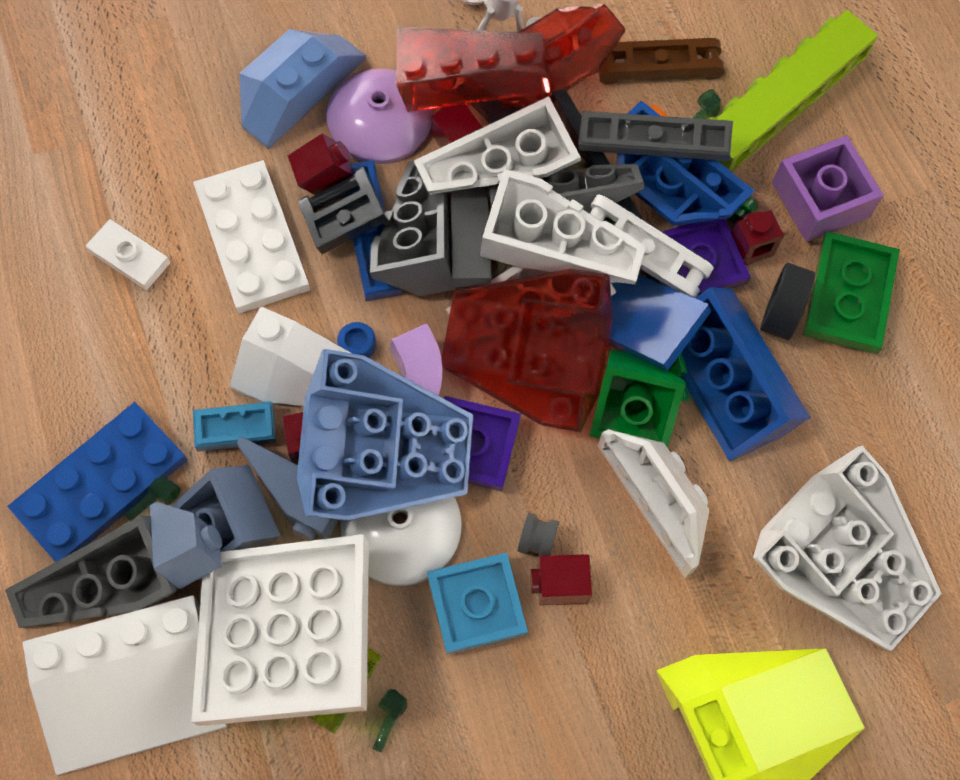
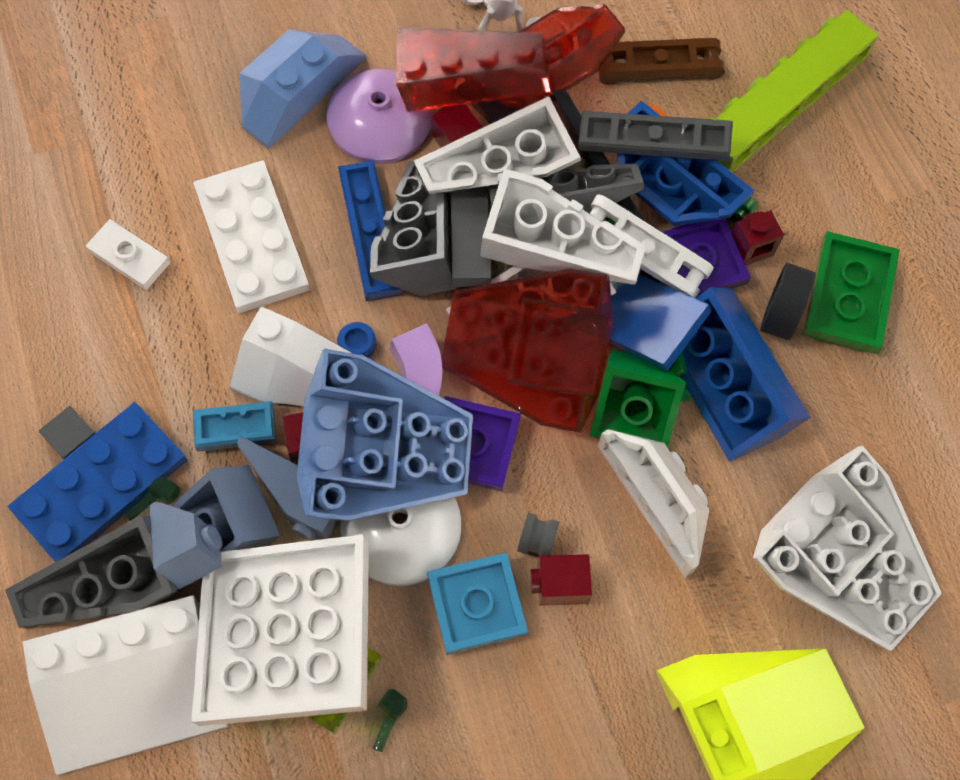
(66, 432): none -> dark grey tile
(320, 164): dark red brick -> none
(346, 217): black plate -> none
(709, 104): clear green hand -> none
(826, 188): medium lavender brick -> none

